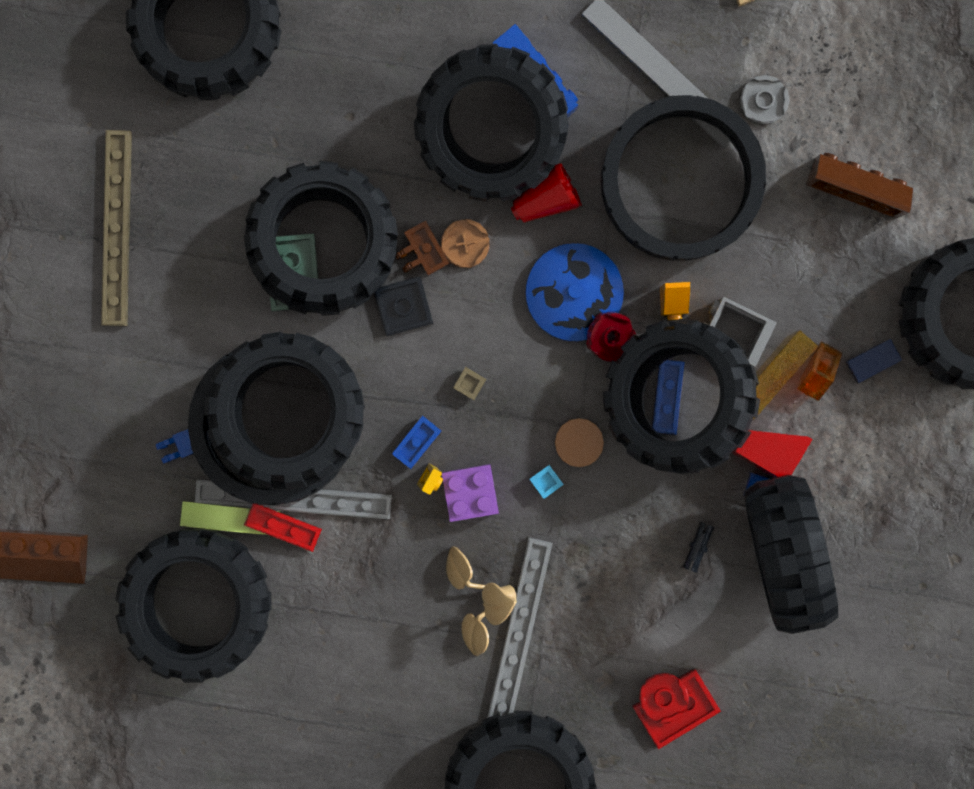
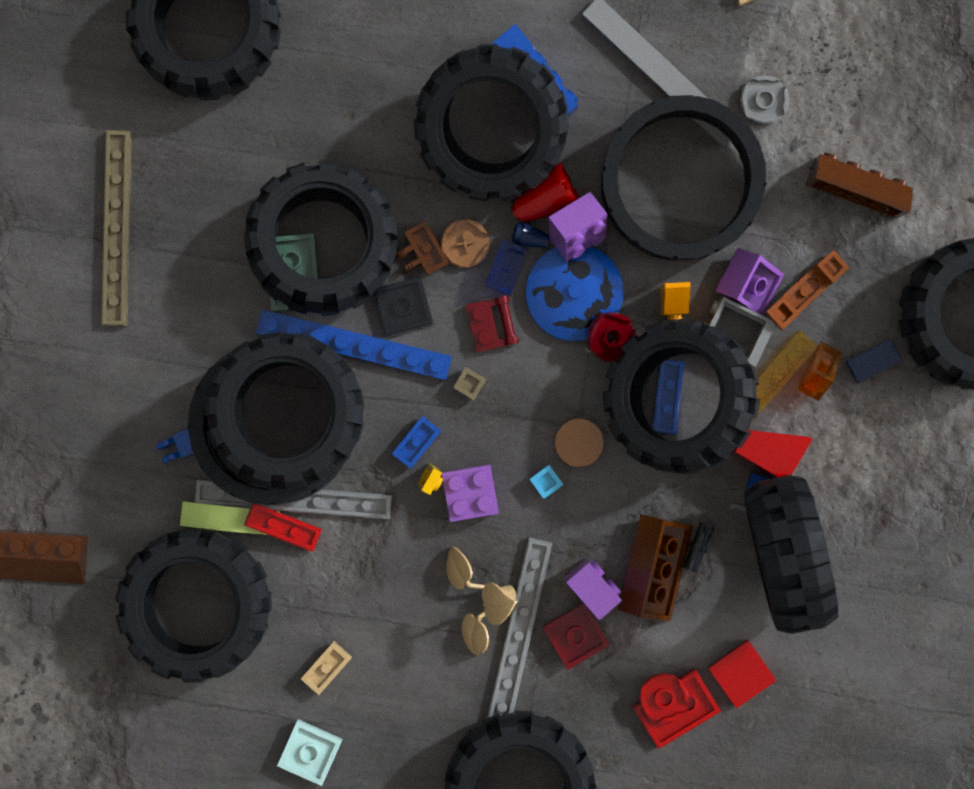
(309, 752): none -> light aqua plate
(326, 668): none -> tan plate
(360, 345): none -> blue plate
(484, 327): none -> dark red plate
(506, 267): none -> clear blue hinge
(529, 236): none -> dark blue cone
(575, 635): none -> dark red plate
(578, 227): none -> medium lavender brick
(592, 588): none -> medium lavender brick
(655, 568): none -> reddish brown slope
(742, 673): none -> red tile
(750, 281): none -> medium lavender slope
(806, 289): none -> dark orange slope

